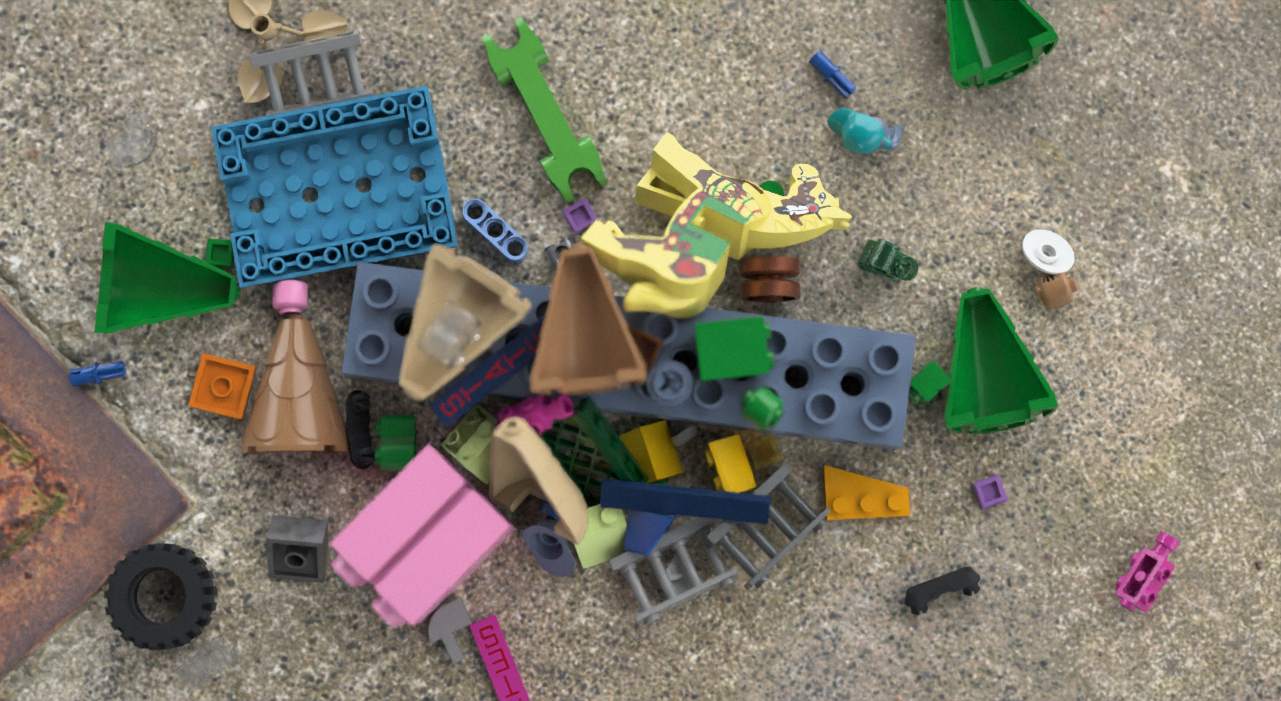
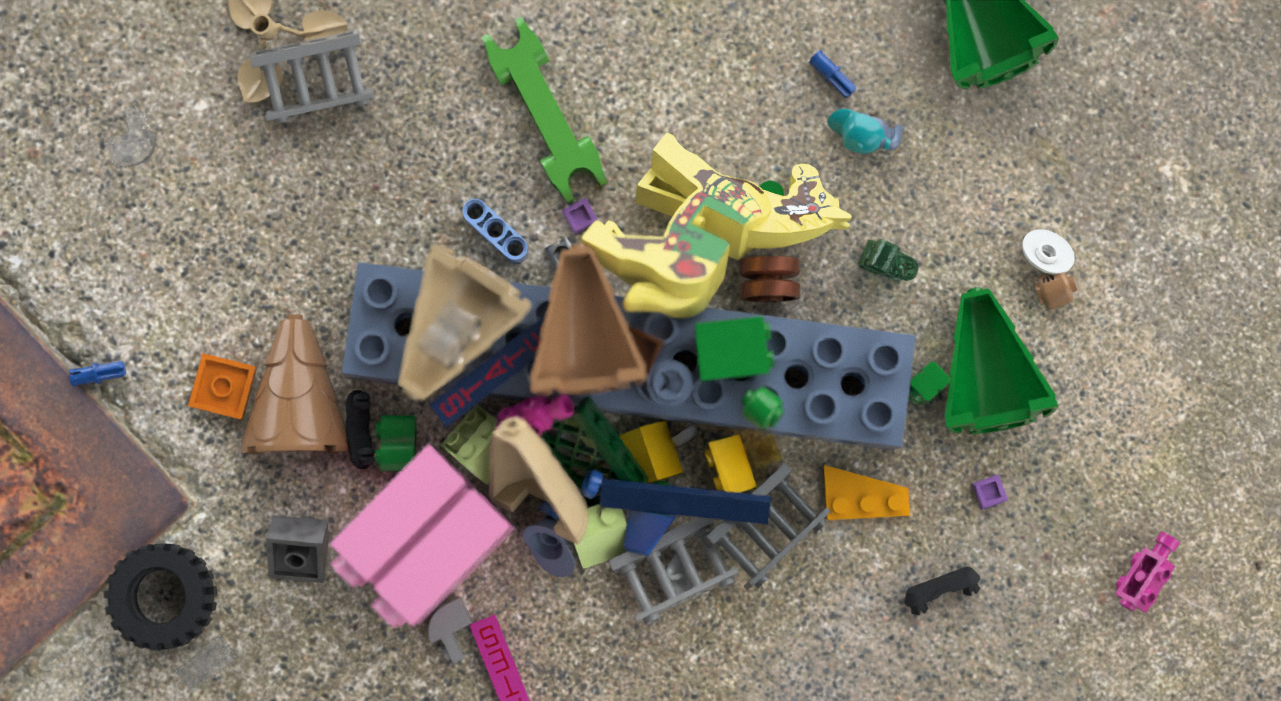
(154, 283): green cone -> none
(220, 253): green tile -> none
(289, 296): bright pink head -> none
(331, 152): dark azure slope -> none
(591, 483): none -> blue tile

